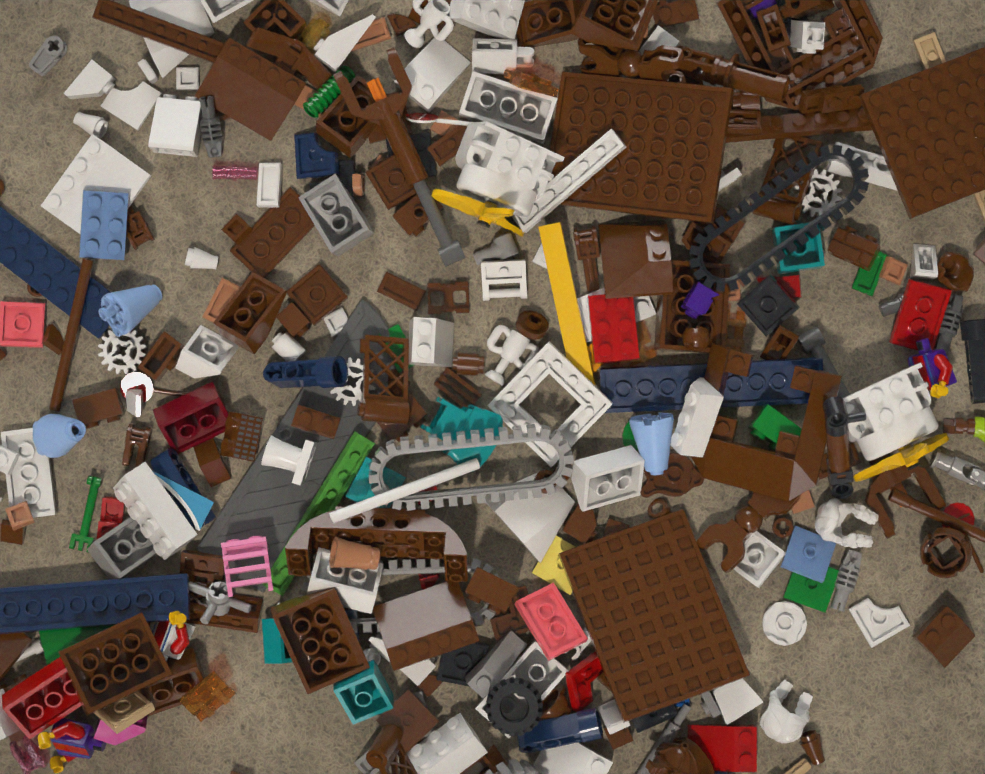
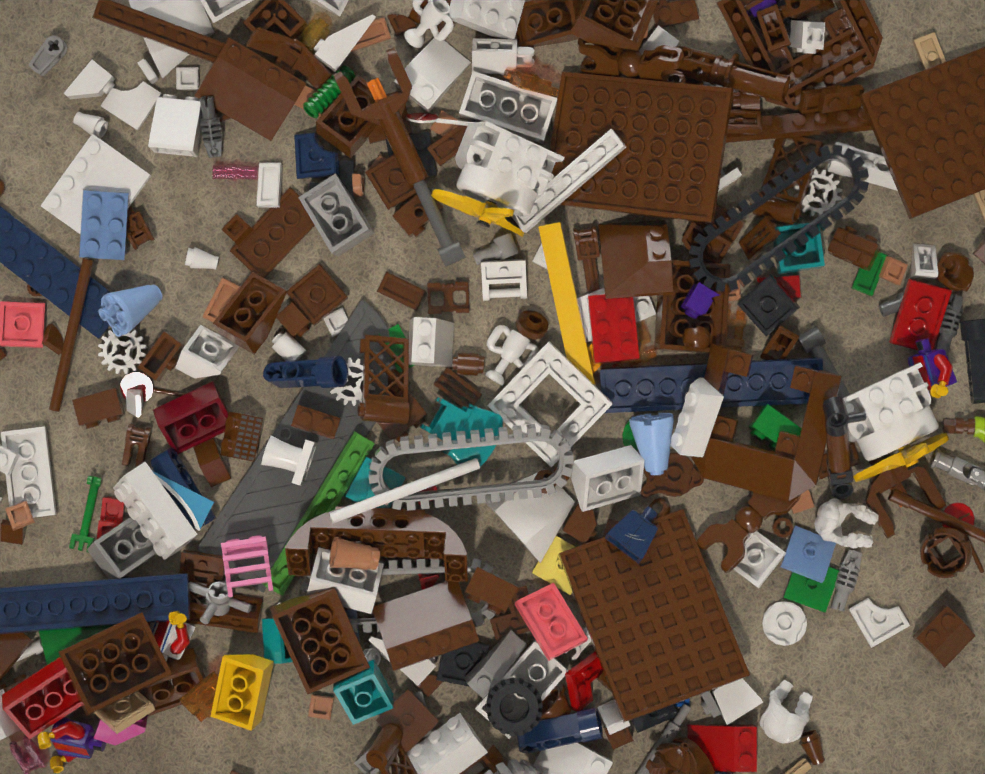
(57, 434): light blue cone -> none
(242, 690): none -> yellow slope
(321, 706): none -> nougat tile
(634, 533): none -> dark blue torso
(768, 235): none -> reddish brown tile

